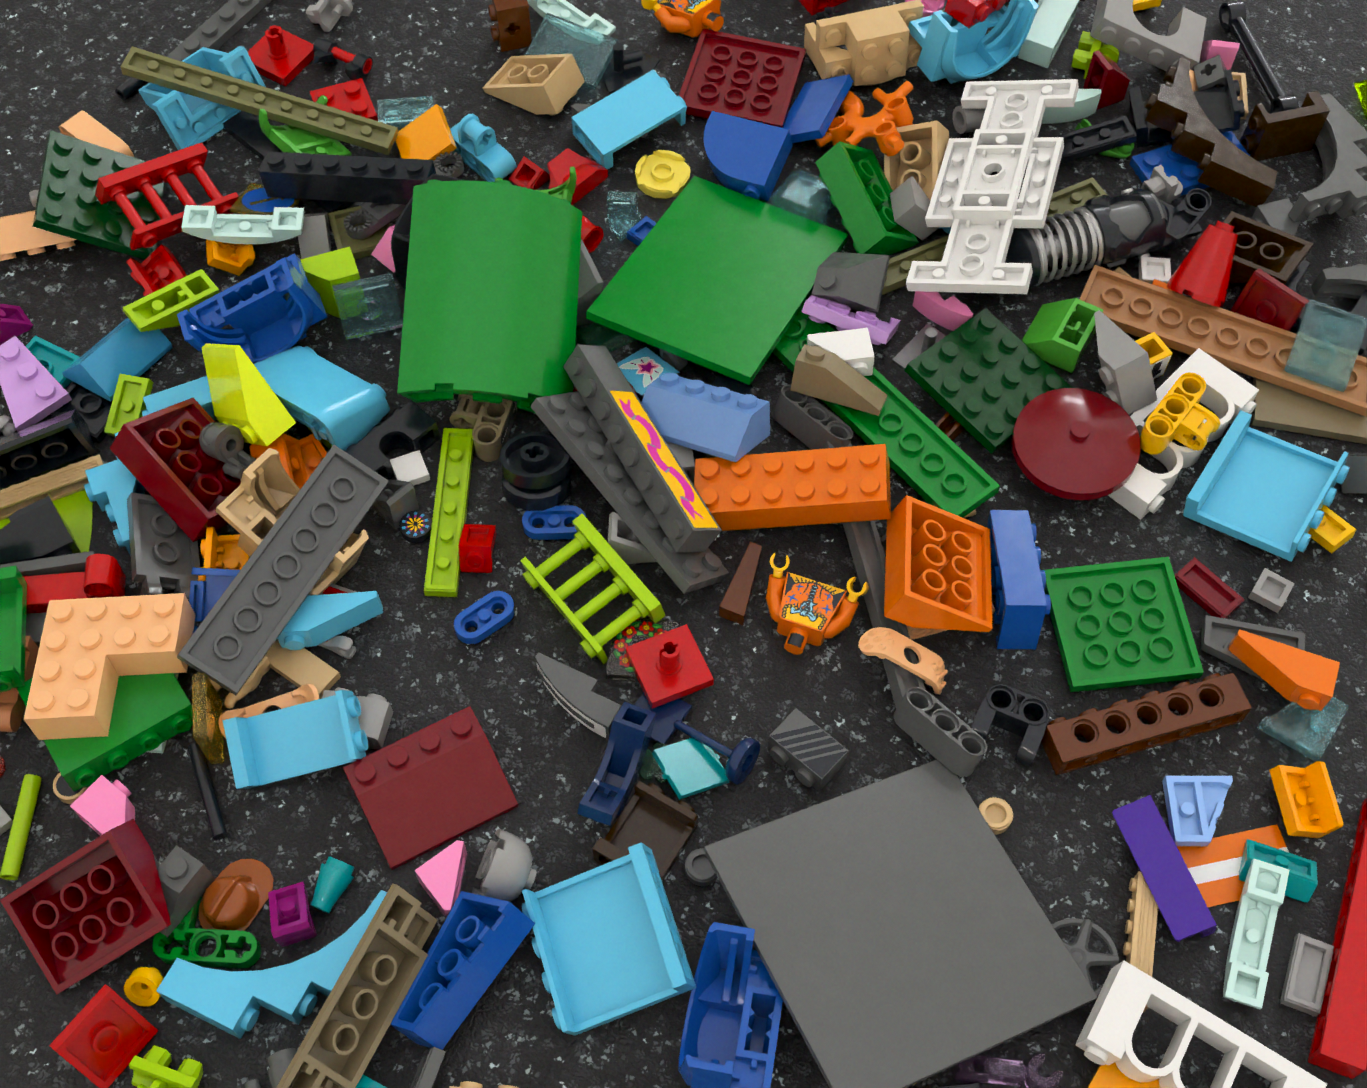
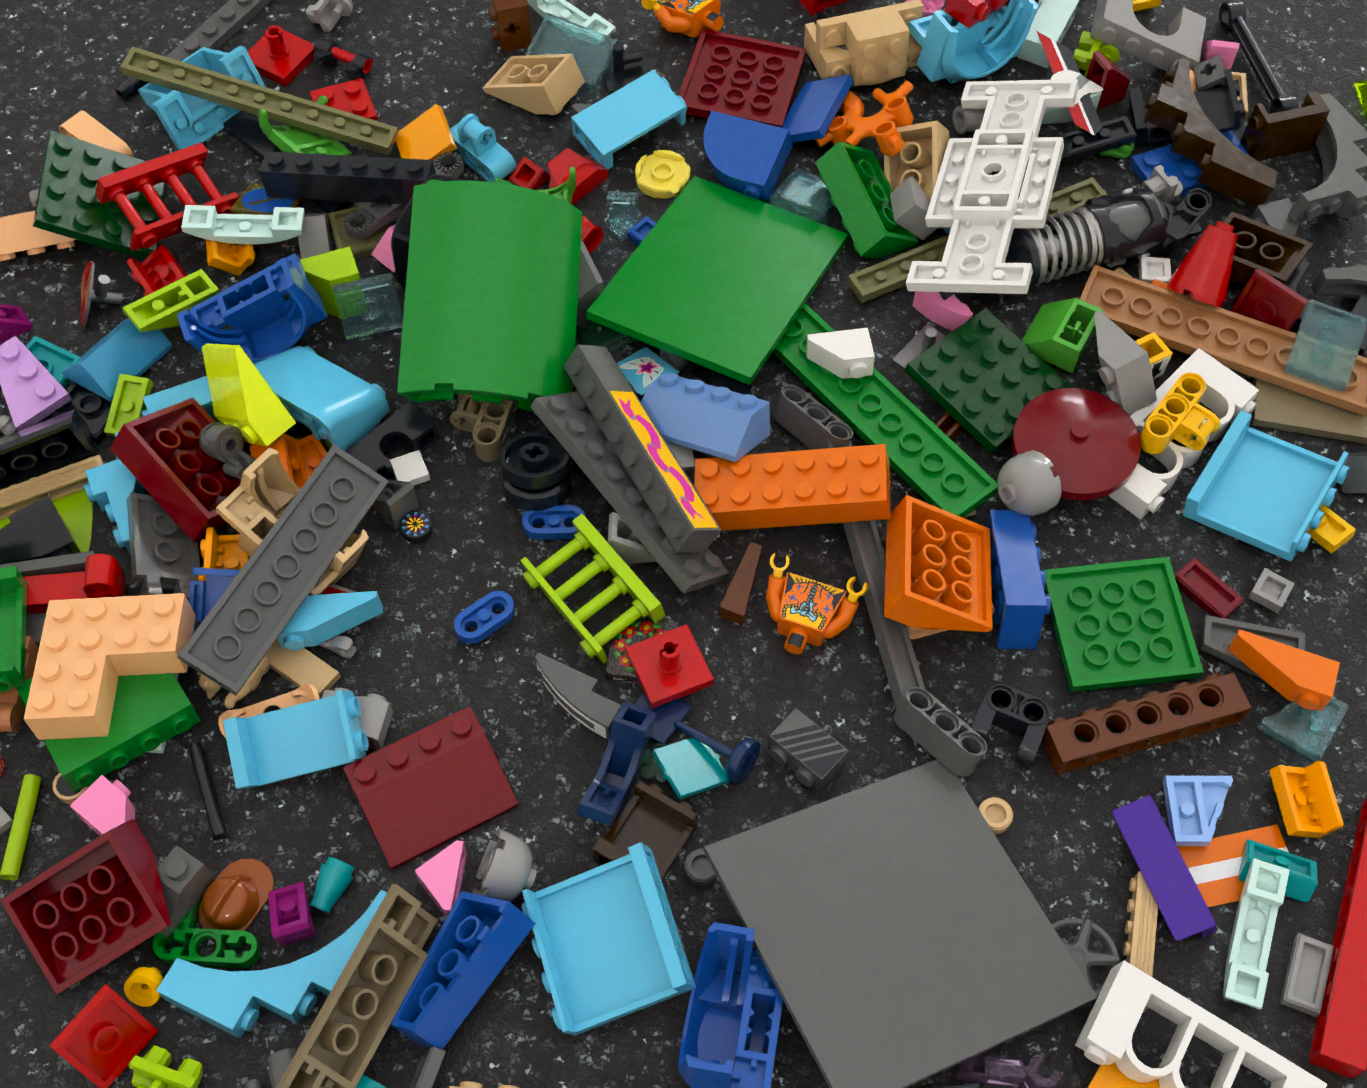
(100, 293): none -> flat silver shield
(206, 714): clear yellow tile -> none
(403, 110): clear light blue plate -> none
(449, 513): lime tile -> none
(477, 548): red bracket -> none
(833, 380): dark tan slope -> none
(839, 314): lavender wing -> none
(852, 280): dark grey slope -> none
(891, 645): light nougat piece -> none
(1029, 484): none -> light grey cylinder
(1065, 67): none -> sticker

